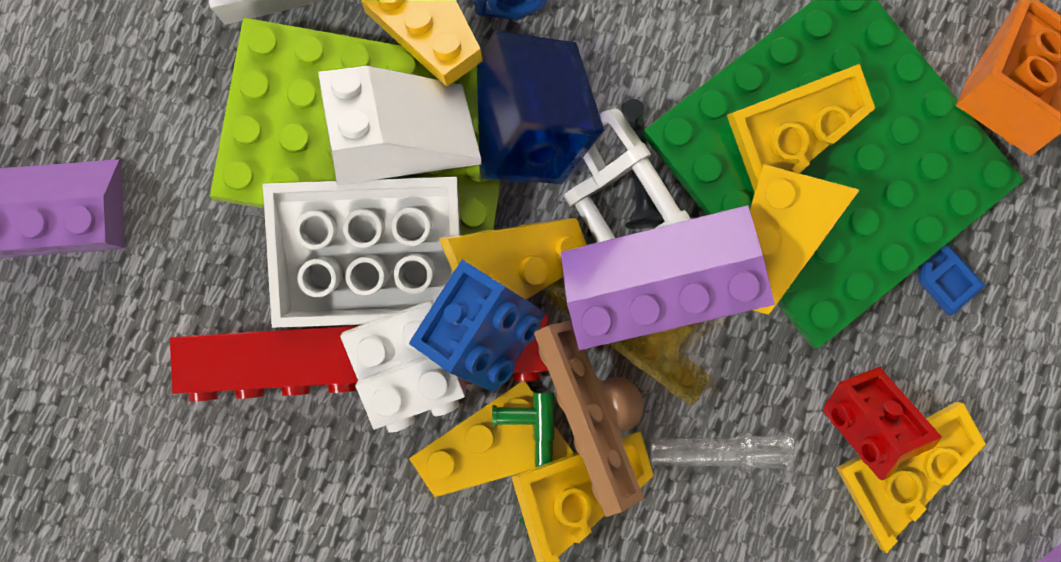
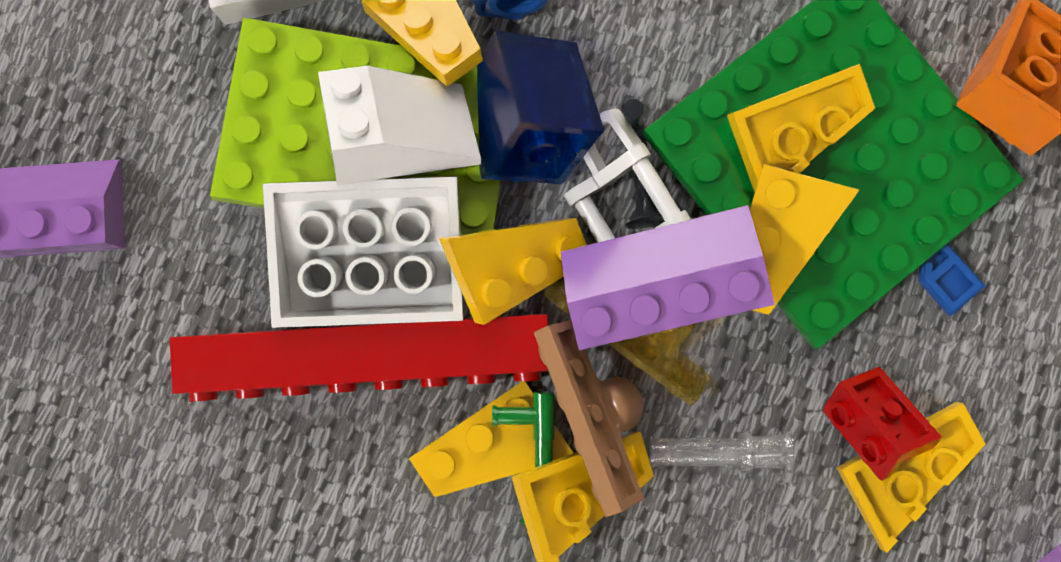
(396, 377): white plate -> none
(477, 328): blue bracket -> none

